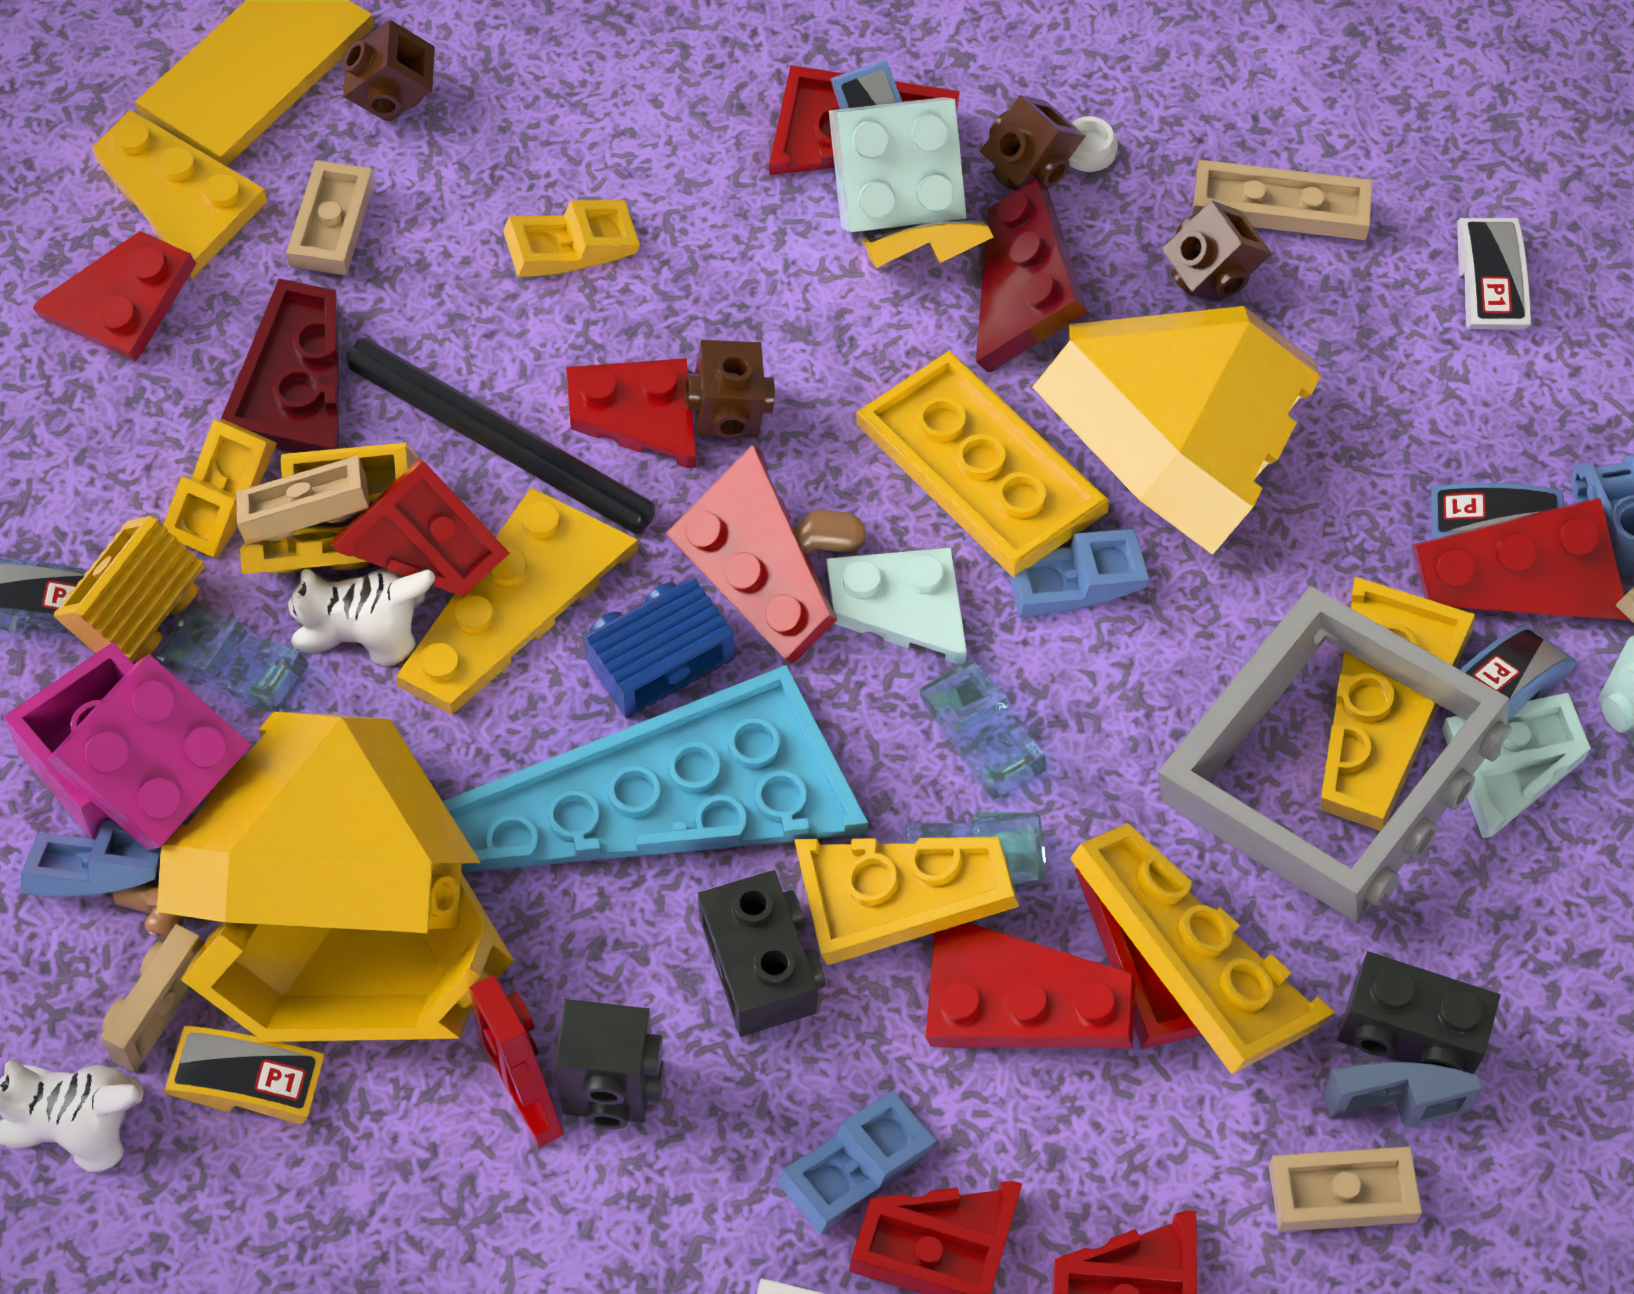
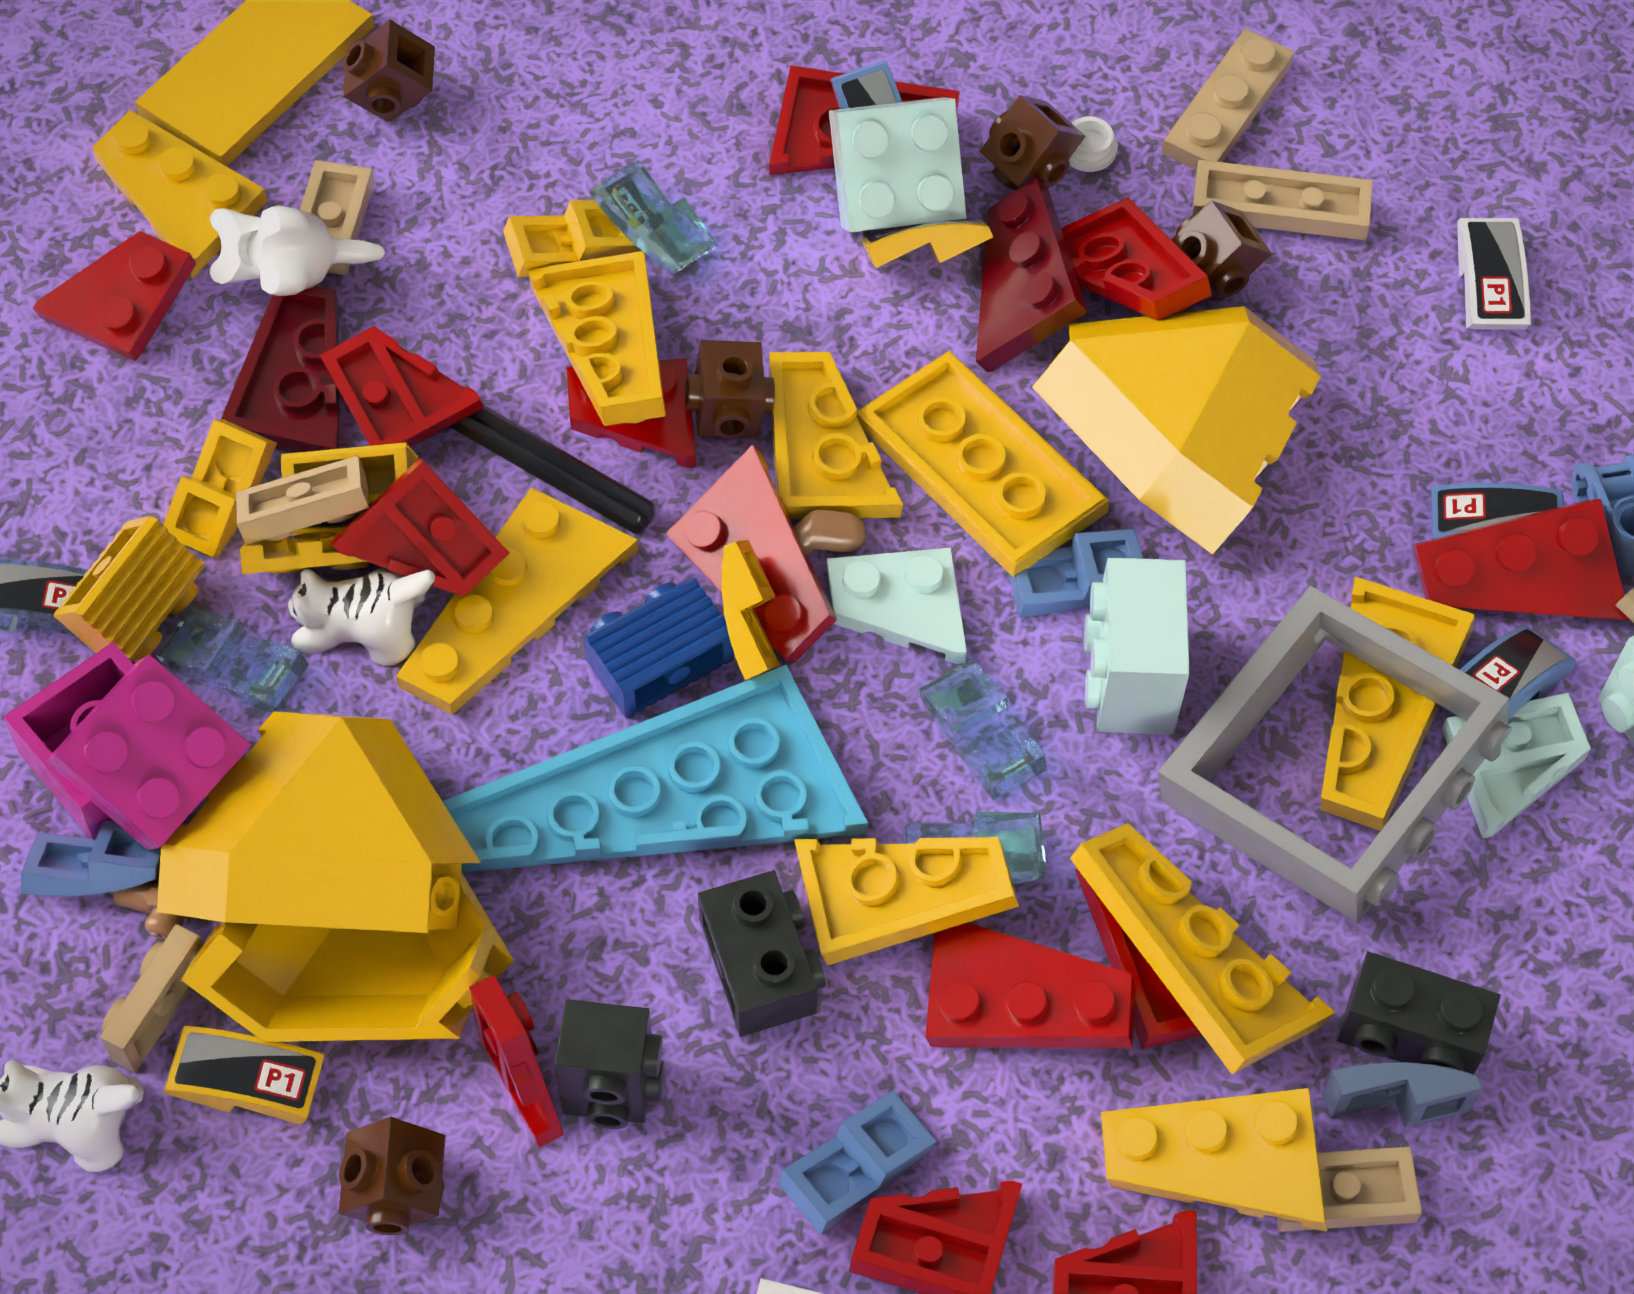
(282, 249): none -> white animal
(392, 1175): none -> reddish brown brick
(395, 392): none -> red wing
(607, 332): none -> yellow wing
(640, 210): none -> clear light blue slope
(743, 590): none -> yellow slope
(820, 445): none -> yellow wing
(1133, 262): none -> red wing
(1138, 646): none -> light aqua brick
(1224, 1152): none -> yellow wing
(1228, 100): none -> tan plate

